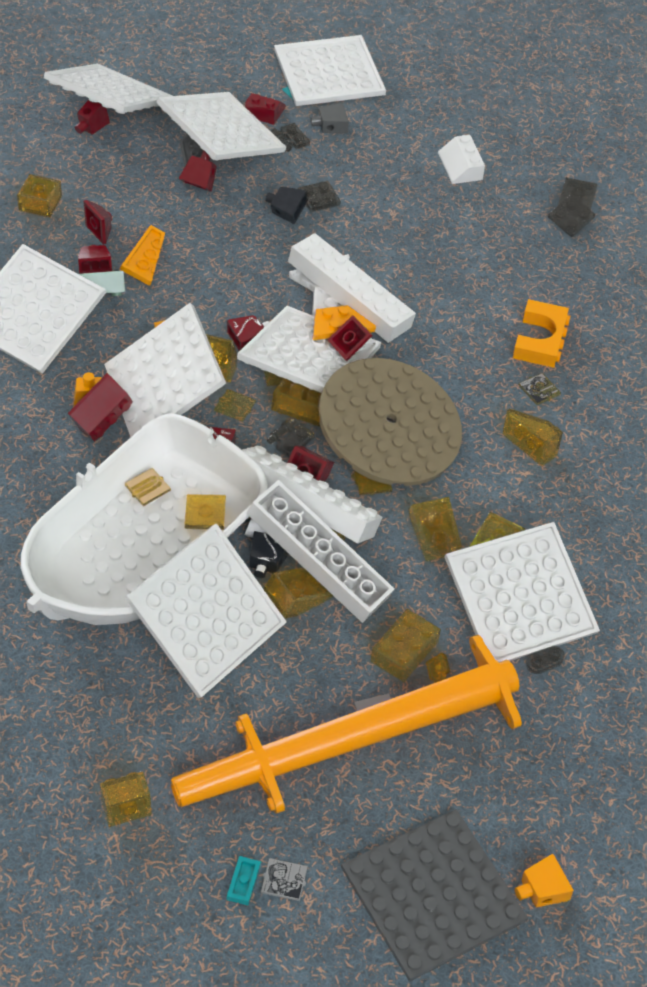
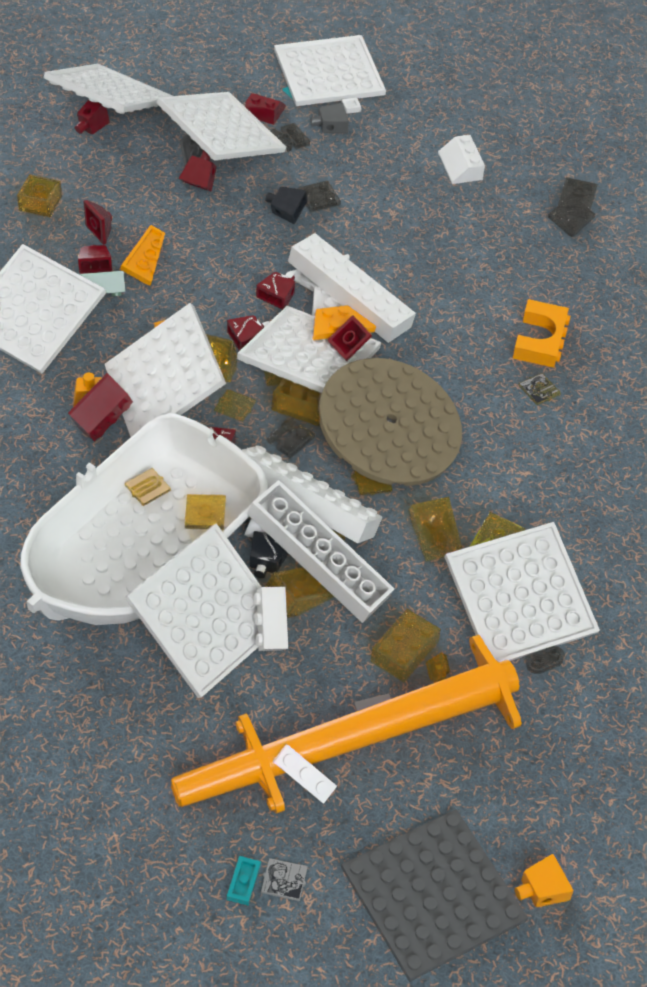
(125, 798): clear yellow brick -> none
(271, 619): none -> white brick
(277, 289): none -> dark red torso
(304, 773): none -> white plate
(311, 462): dark red slope -> none
(351, 105): none -> white plate
(533, 435): clear yellow slope -> none

